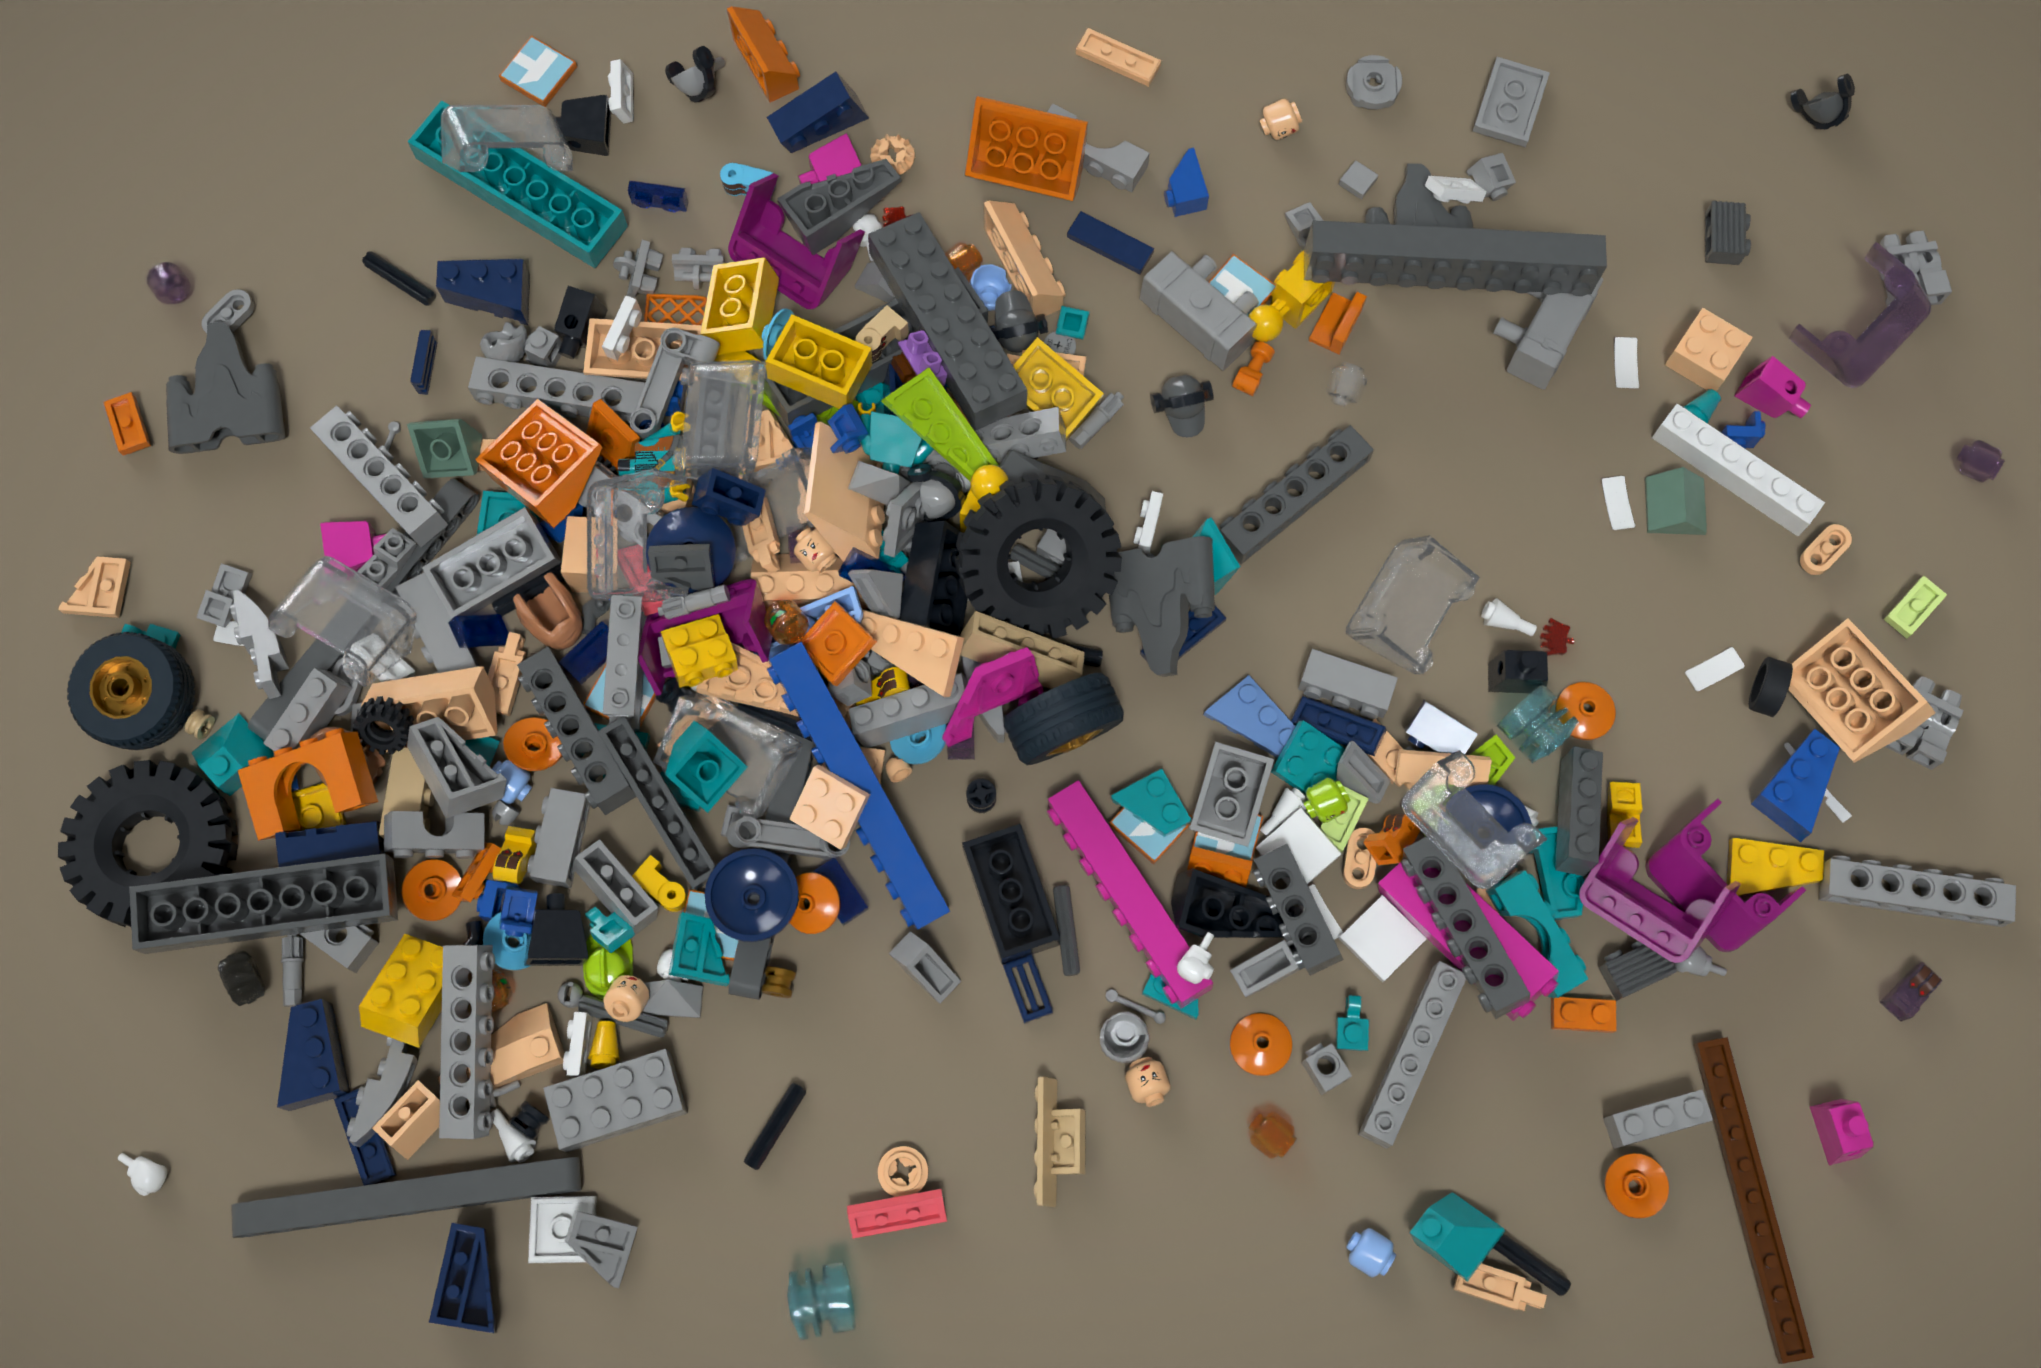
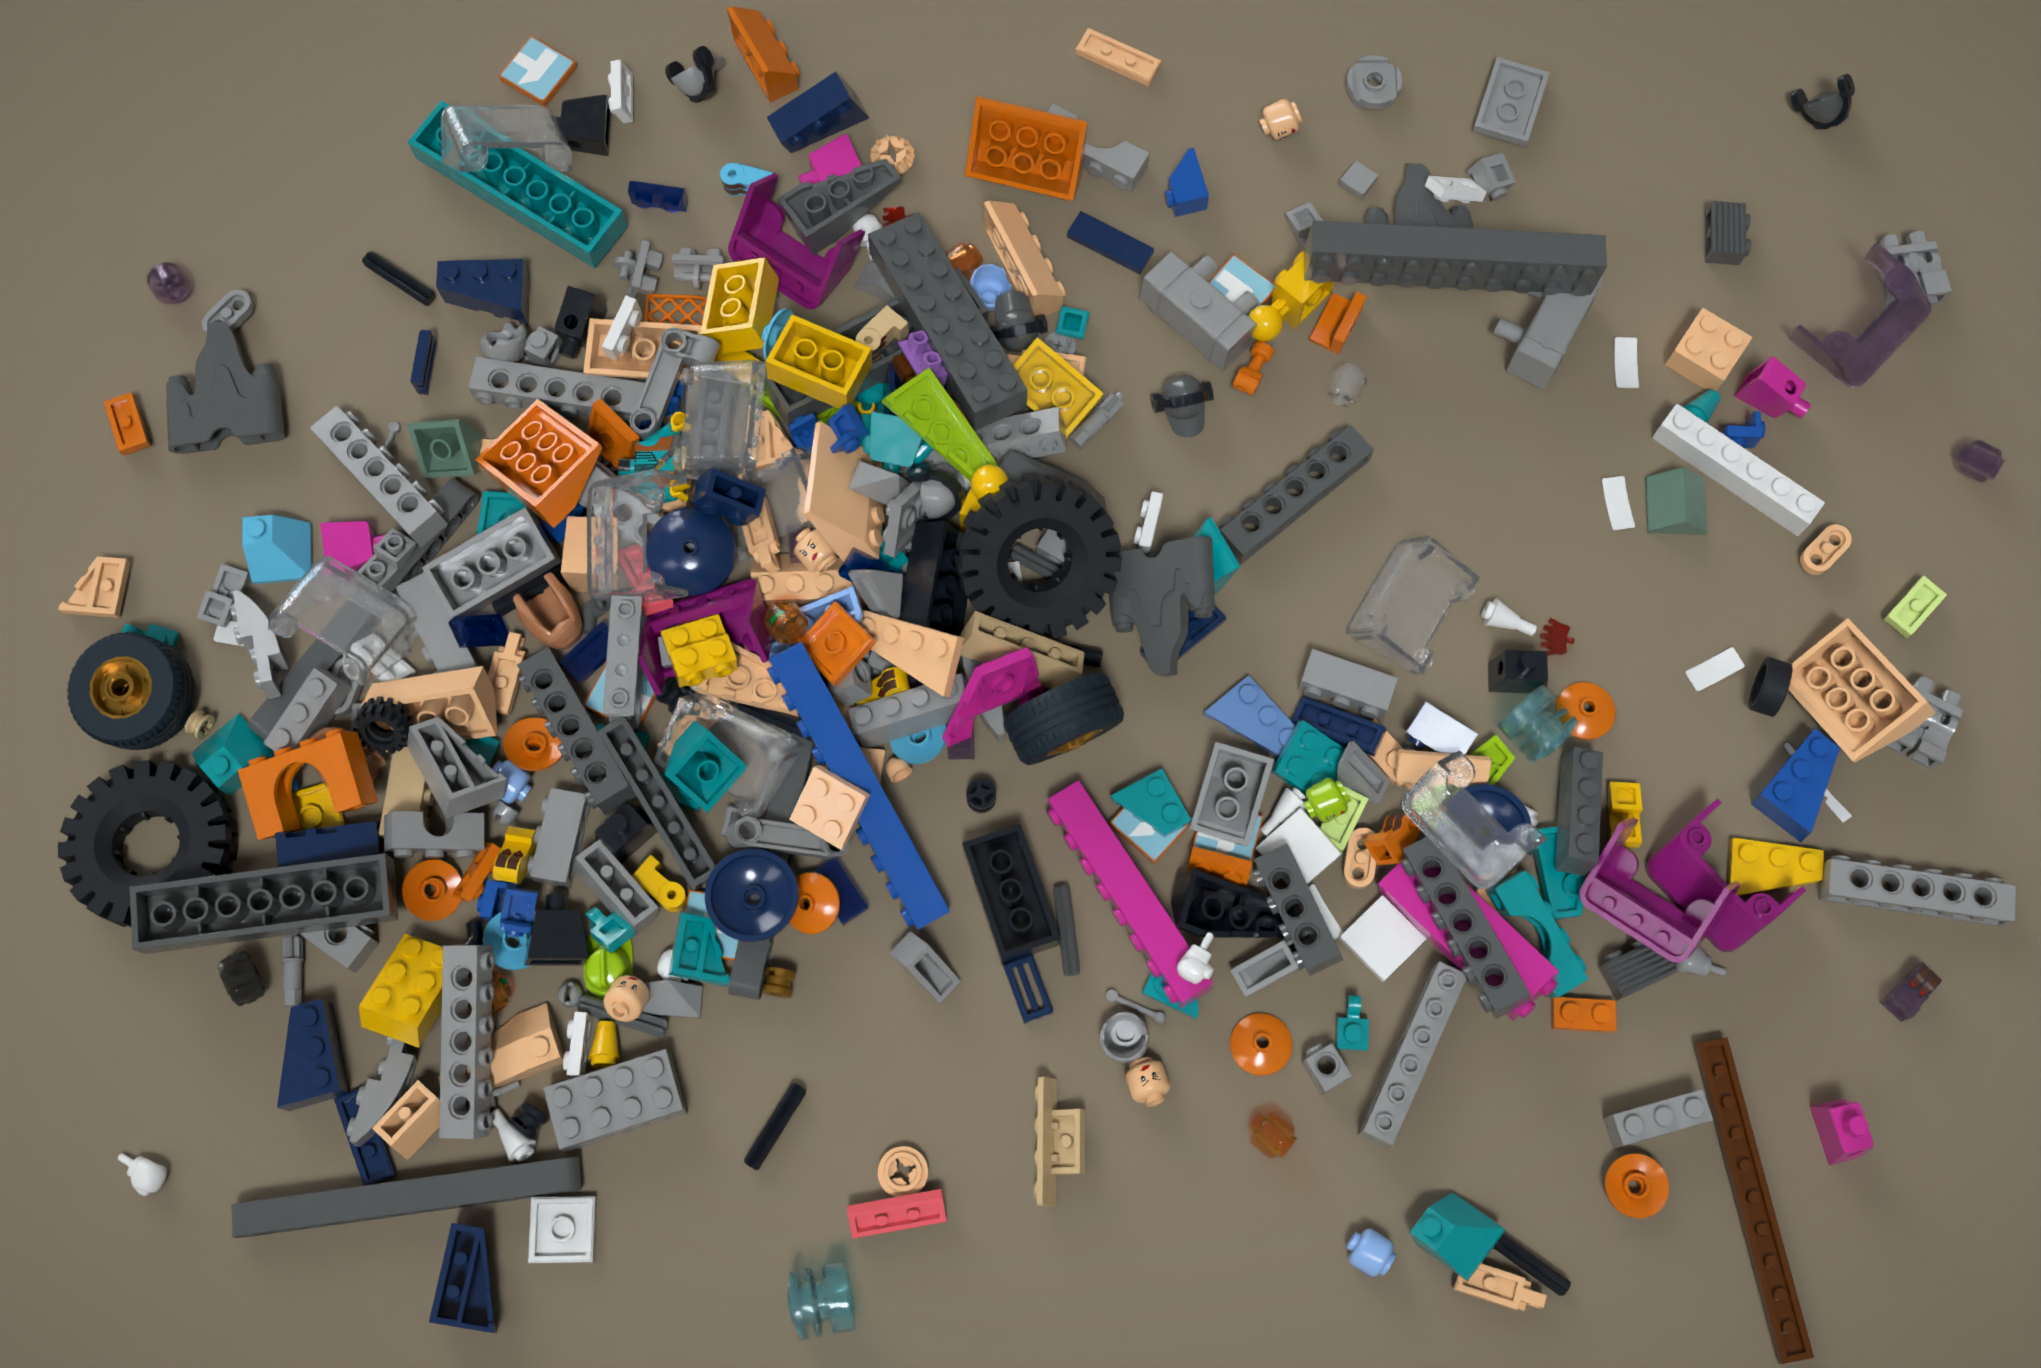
(276, 548): none -> medium azure slope
(602, 1244): light grey wing -> none
(626, 831): none -> black torso
(683, 565): dark grey wing -> none
(693, 602): light grey piece -> none

